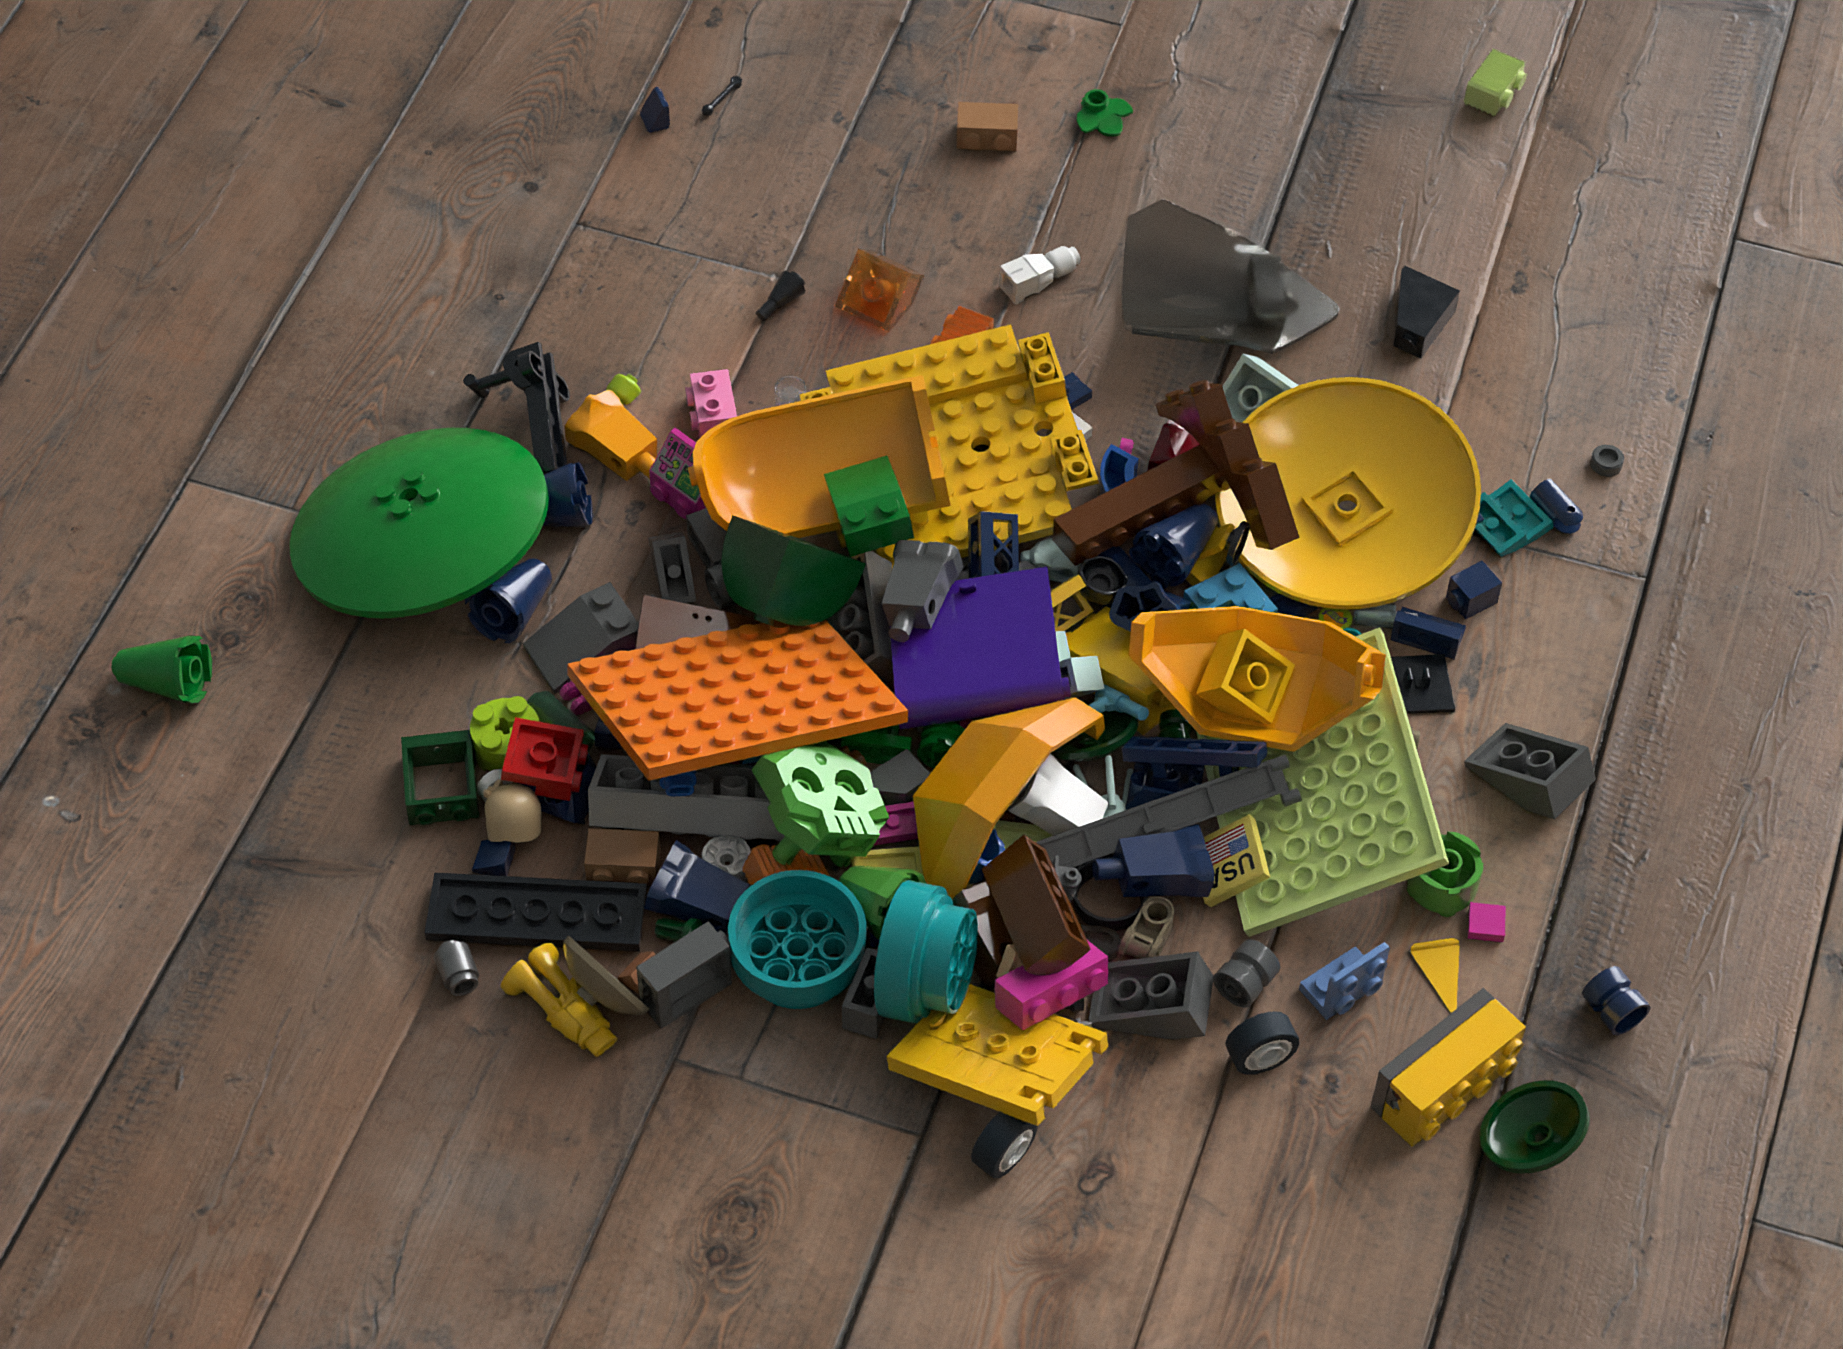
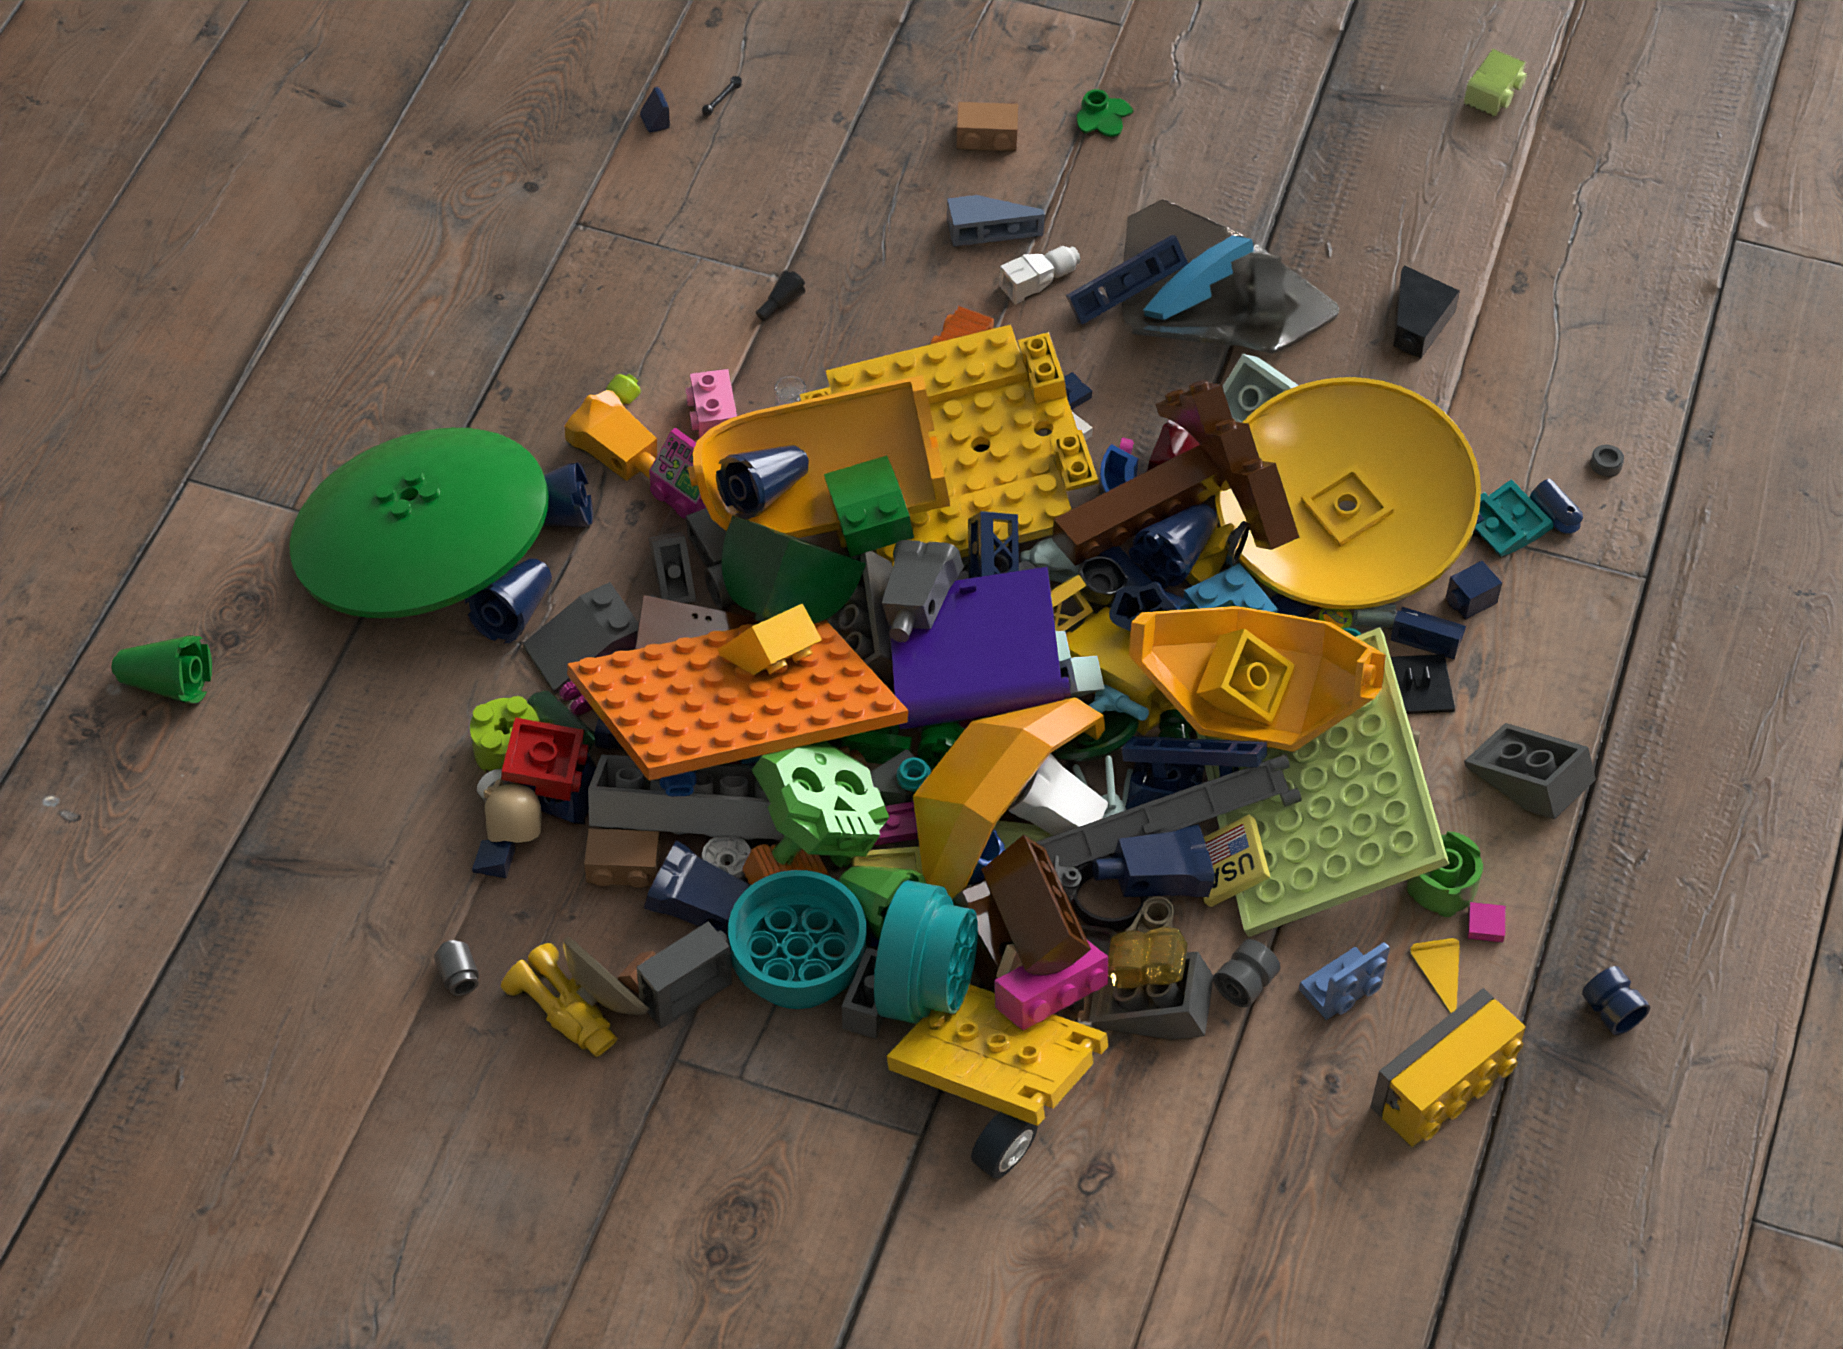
(421, 751): dark green window -> none
(536, 911): black plate -> none
(544, 392): black piece -> none
(675, 930): dark green piece -> none
(759, 477): none -> dark blue cone
(773, 642): none -> yellow slope
(878, 289): clear orange slope -> none
(910, 767): none -> teal plate
(987, 219): none -> sand blue slope
(1127, 279): none -> dark blue hinge
(1147, 957): none -> clear yellow brick
(1193, 280): none -> dark azure slope
(1262, 1043): black wheel -> none
(1534, 1126): dark green dish -> none

